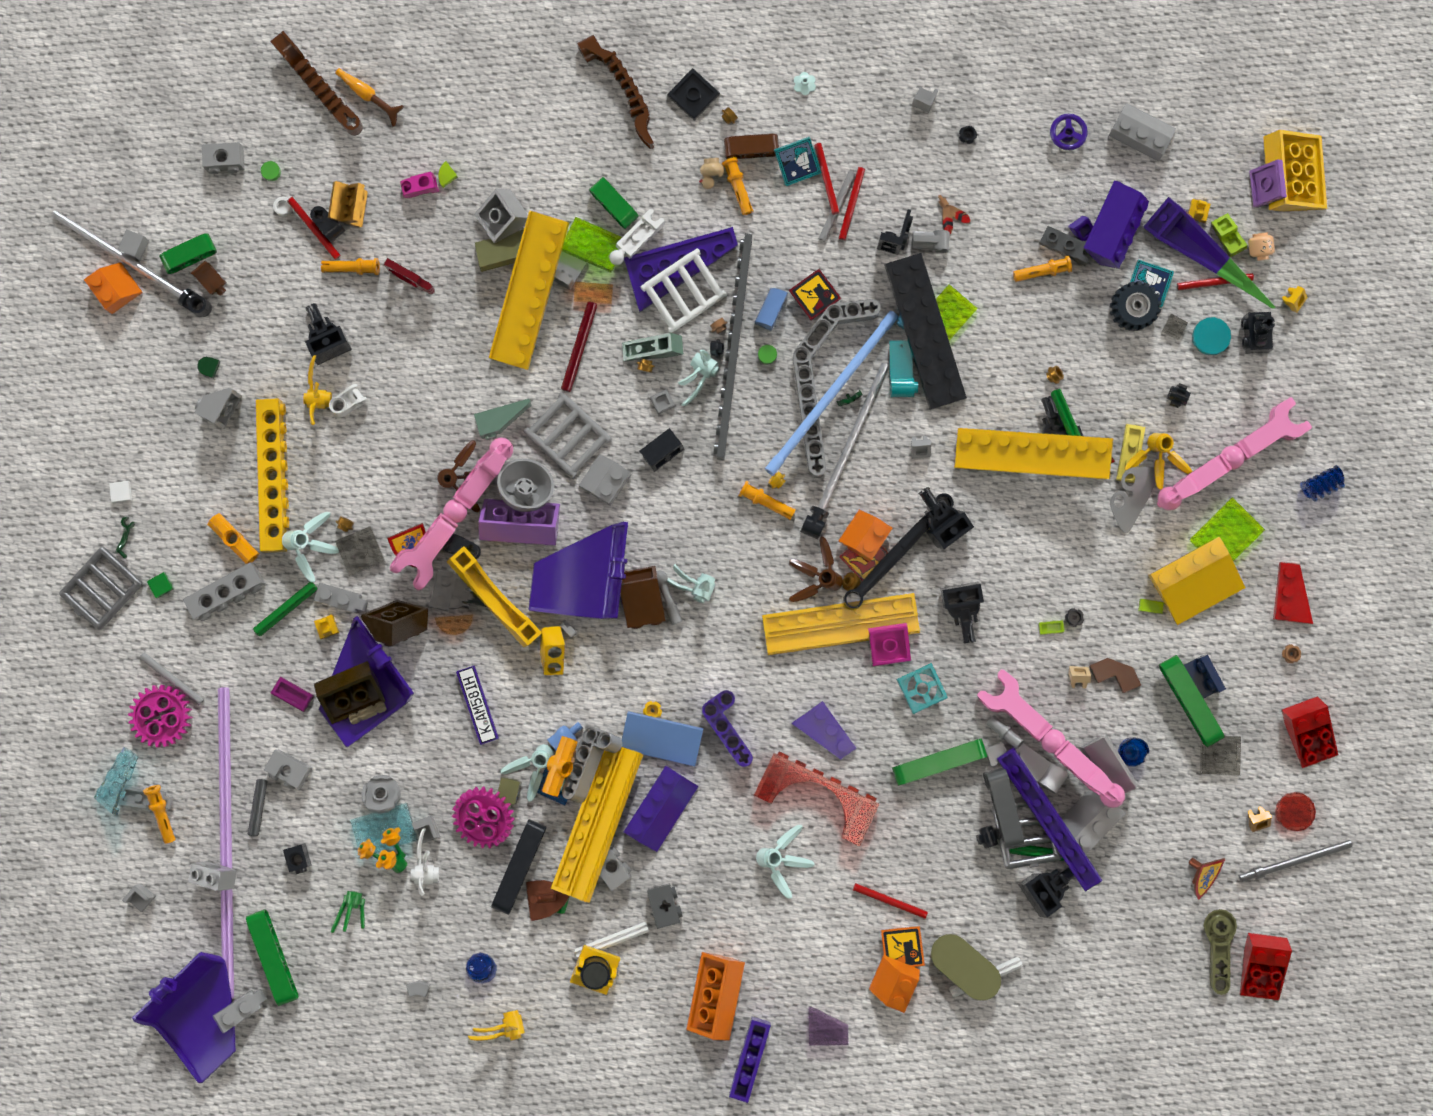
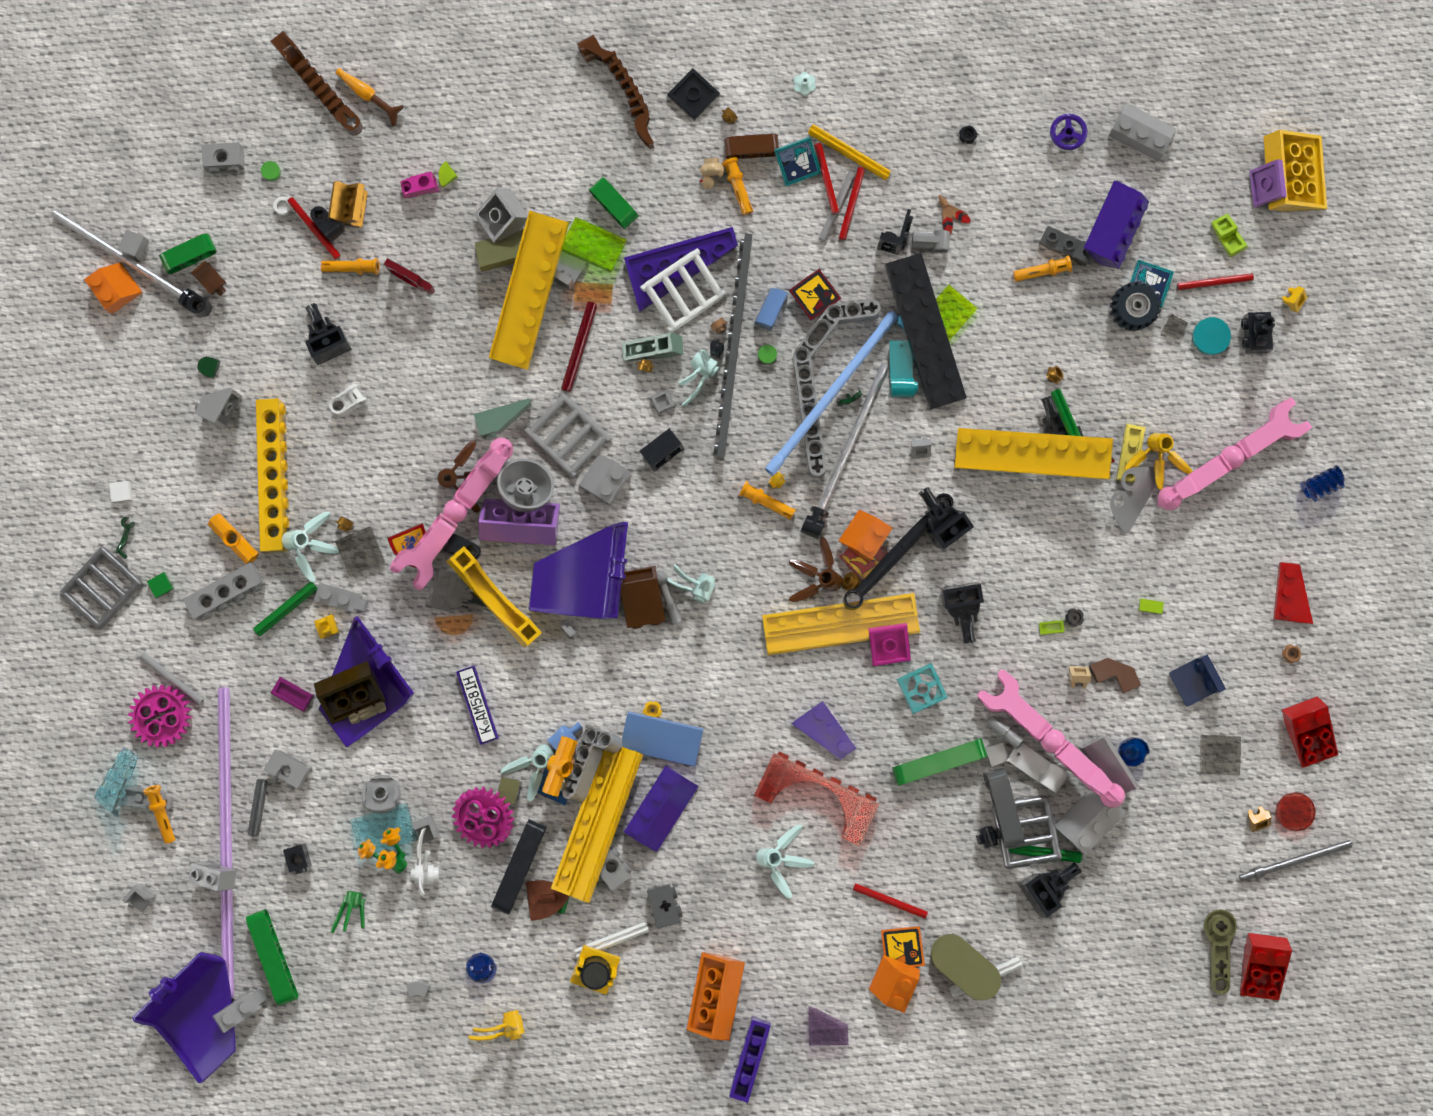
(315, 398): yellow plant -> none
(396, 622): dark brown slope -> none
(551, 638): yellow piece -> none
(636, 237): white plate -> none
(730, 731): dark purple beam -> none
(849, 152): none -> yellow axle
(924, 99): light grey panel -> none
(1049, 819): dark purple tile -> none
(1081, 228): dark purple slope -> none
(1178, 395): black gear -> none
(1181, 231): dark purple plate -> none
(1191, 701): green beam -> none
(1197, 580): yellow slope -> none
(1199, 210): yellow tile -> none
(1205, 875): shield -> none
(1233, 526): clear neon green piece -> none
(1261, 246): light nougat head -> none

